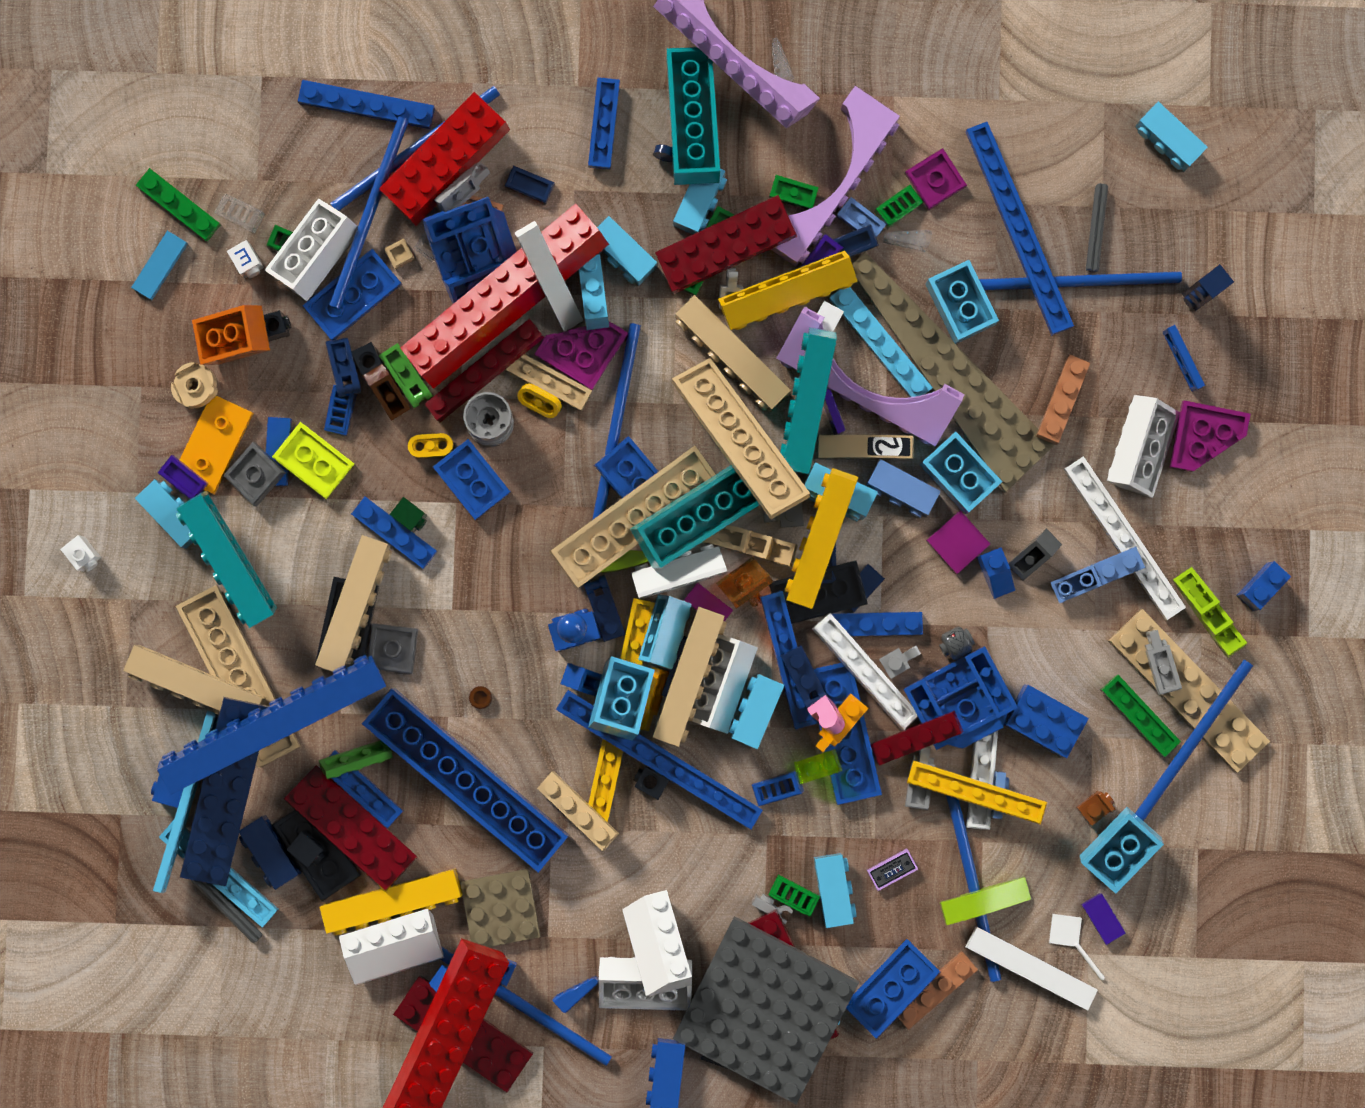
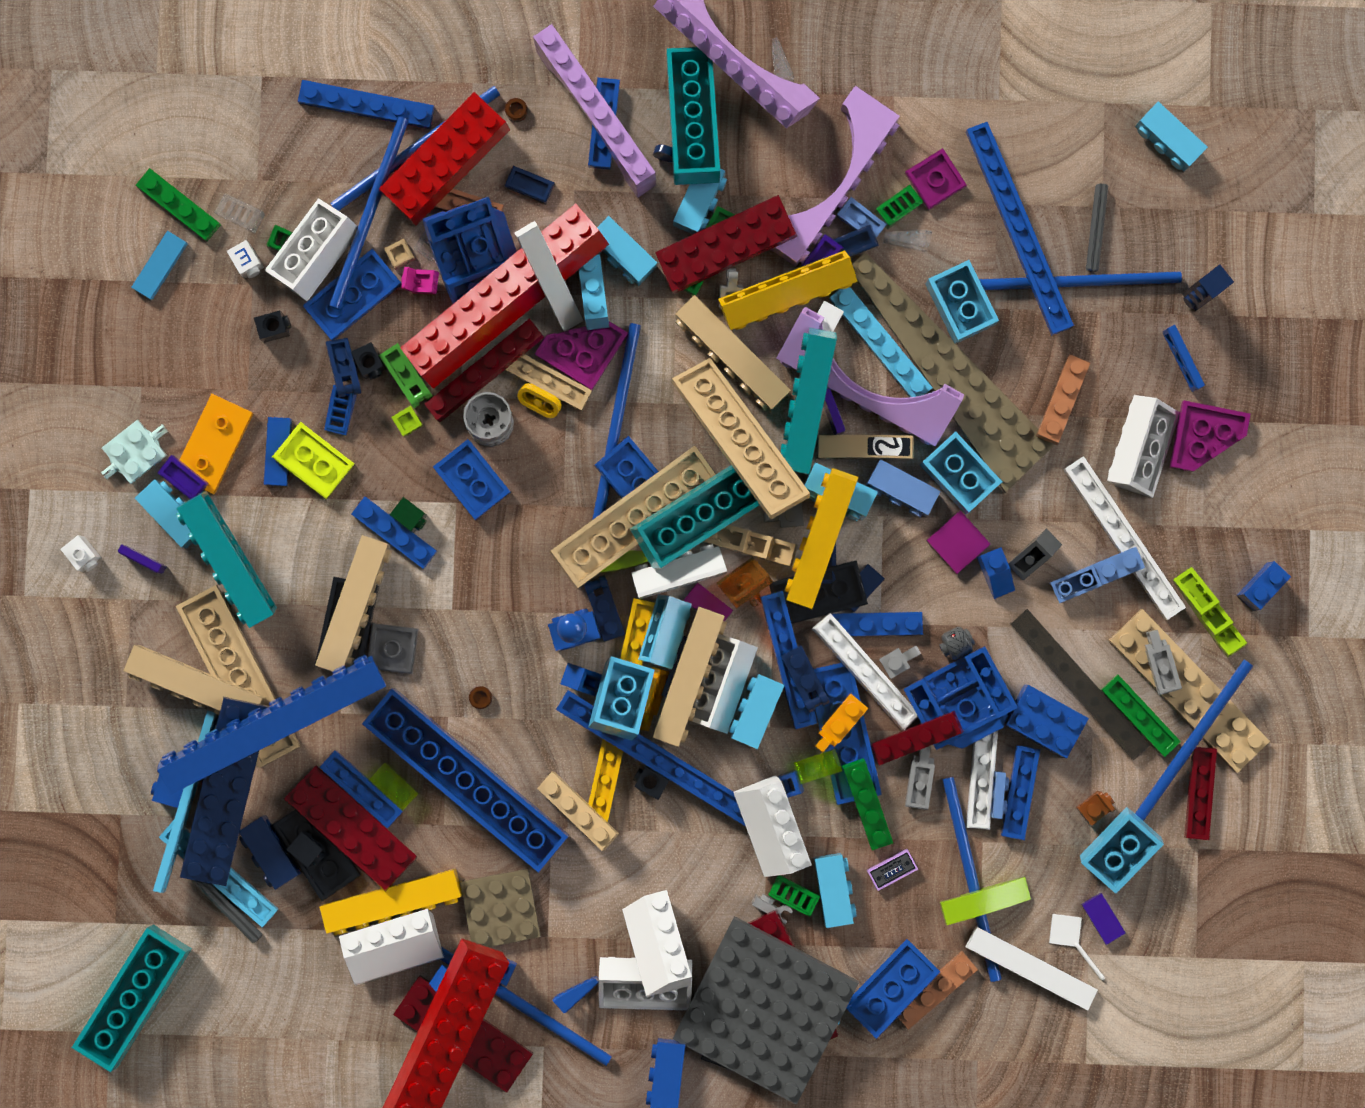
(131, 998): none -> teal brick
(134, 451): none -> light aqua plate
(141, 559): none -> dark purple tile
(202, 394): tan plate -> none
(231, 335): orange brick -> none
(254, 474): flat silver tile -> none
(355, 759): bright green plate -> none
(386, 392): reddish brown brick -> none
(394, 786): none -> clear neon green plate
(407, 421): none -> lime plate
(420, 281): none -> dark pink bracket
(431, 445): yellow plate -> none
(462, 188): light grey hinge -> none
(516, 110): none -> reddish brown tile
(567, 69): none -> lavender arch
(772, 827): none -> white slope
(794, 192): green plate -> none
(827, 715): bright pink leg -> none
(867, 804): none -> green plate
(977, 792): yellow tile -> none
(1020, 792): none -> blue plate
(1079, 684): none -> clear smoke tile
(1200, 793): none -> dark red plate

